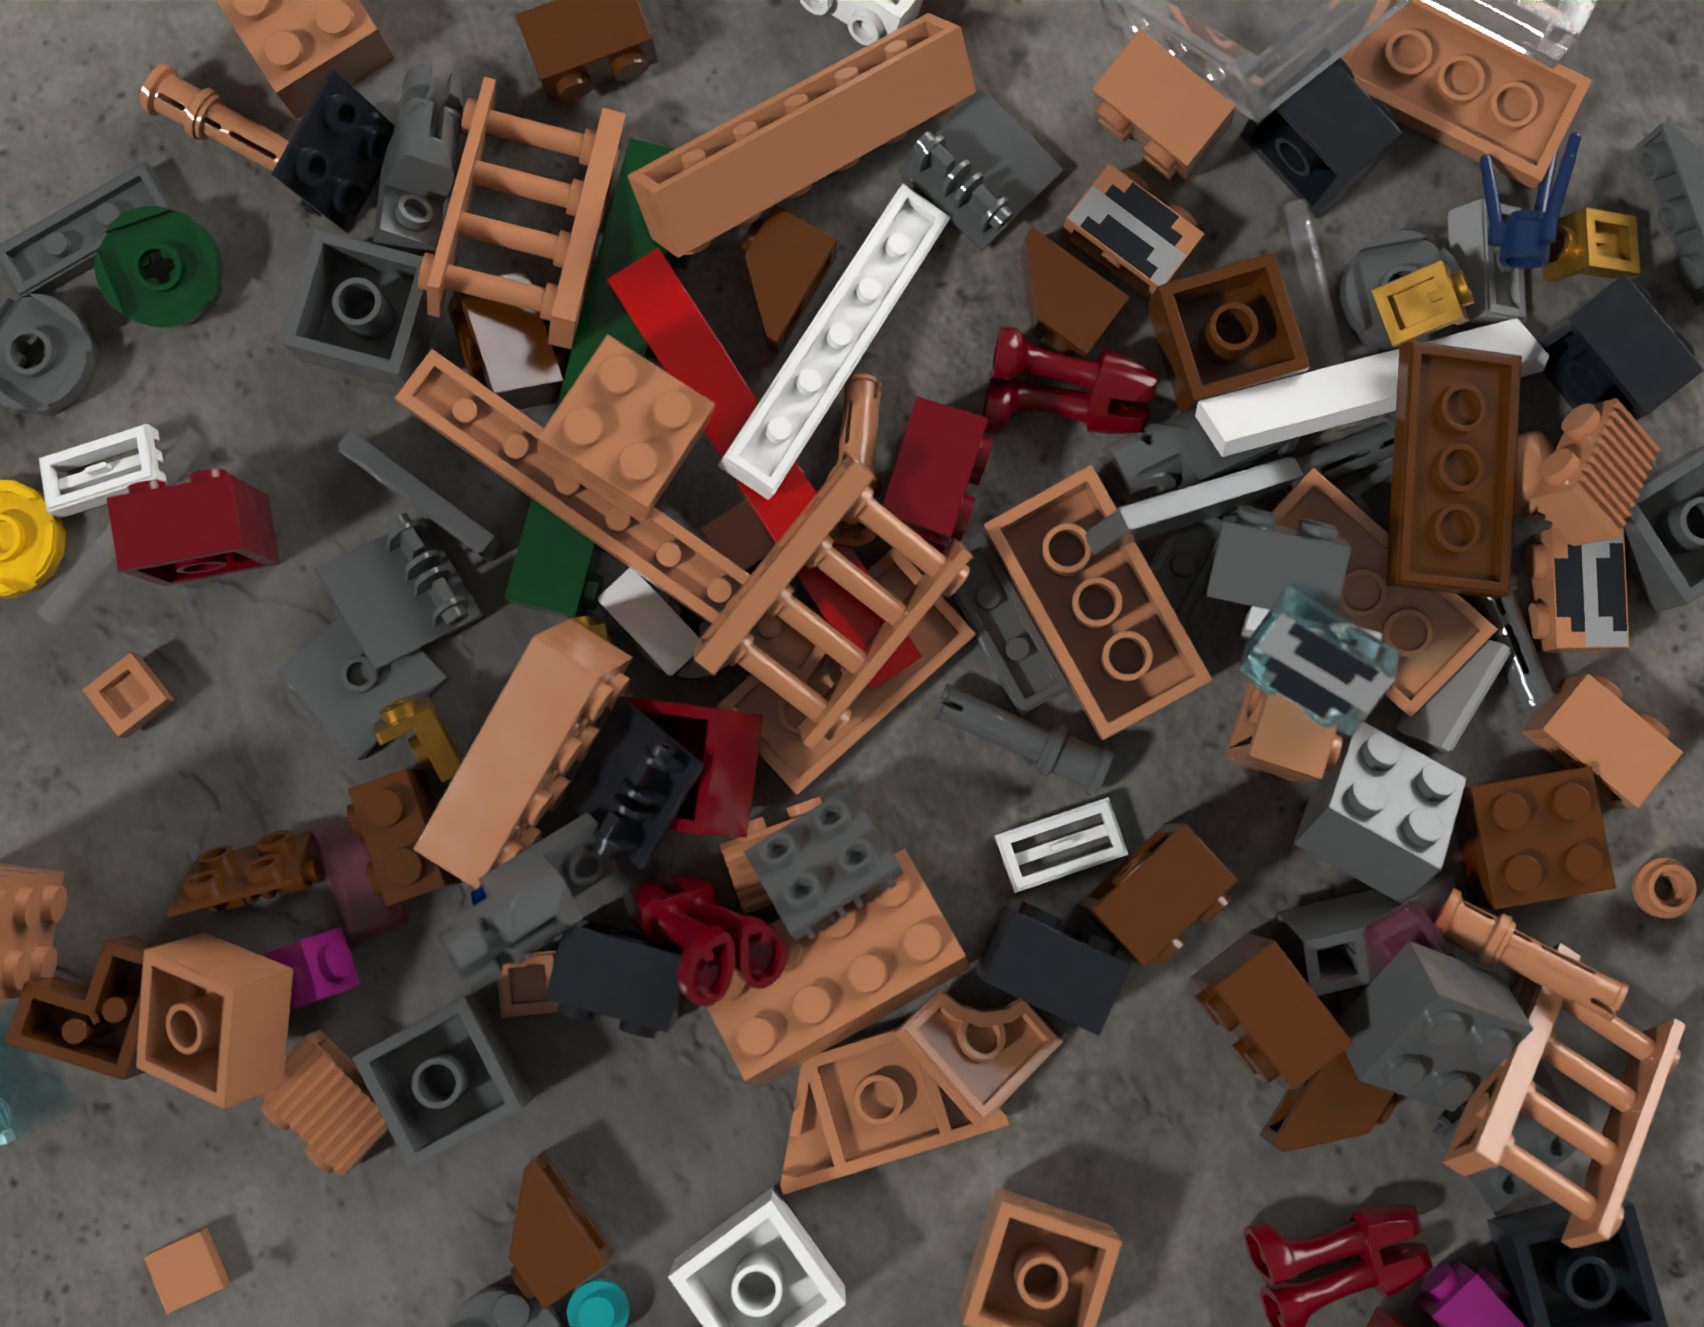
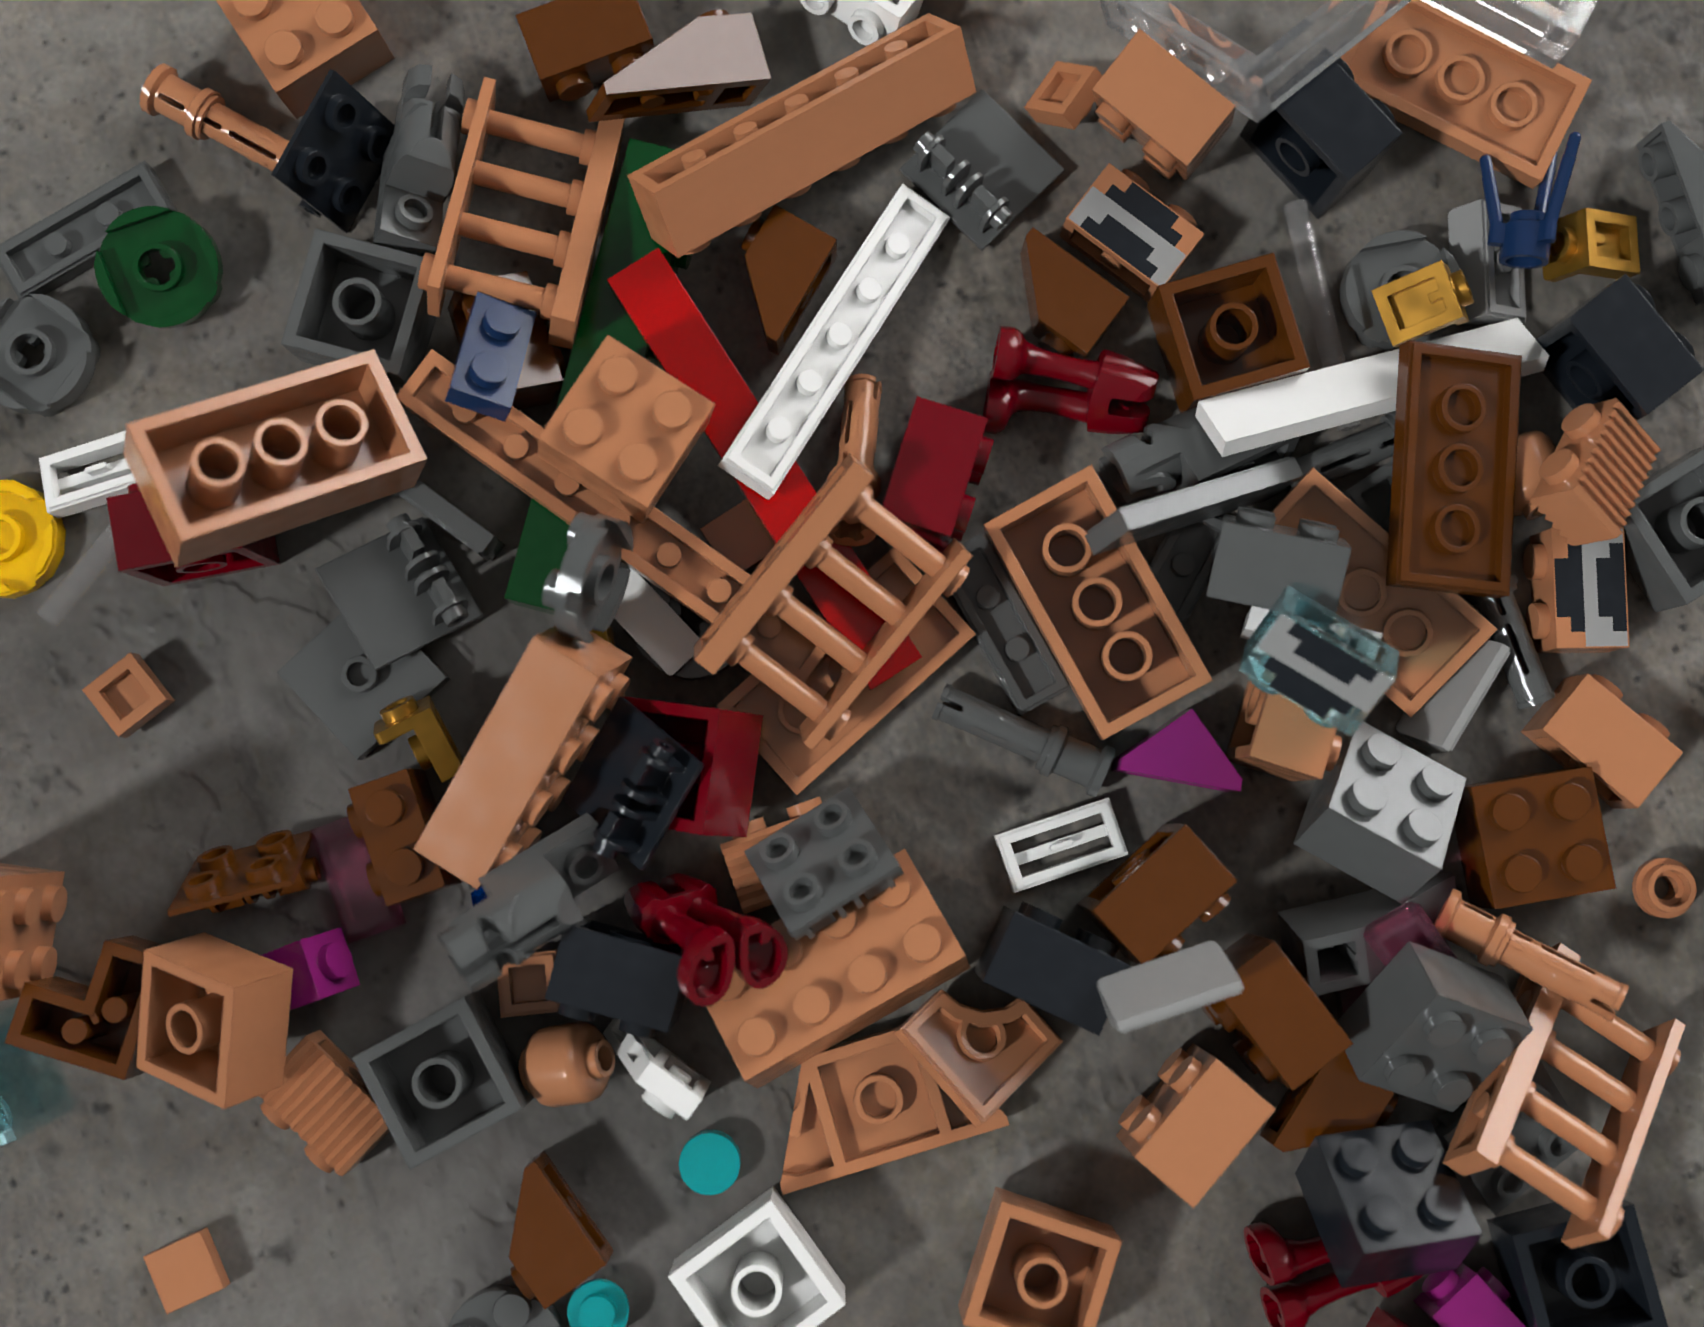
(273, 456): none -> nougat brick
(491, 357): none -> dark blue plate
(566, 1064): none -> nougat head
(590, 581): none -> dark grey plate
(668, 1081): none -> white wing
(698, 68): none -> slope
(710, 1162): none -> teal tile
(1064, 95): none -> nougat plate
(1168, 986): none -> light grey slope
(1181, 754): none -> magenta slope
(1192, 1122): none -> nougat brick
(1386, 1203): none -> black brick

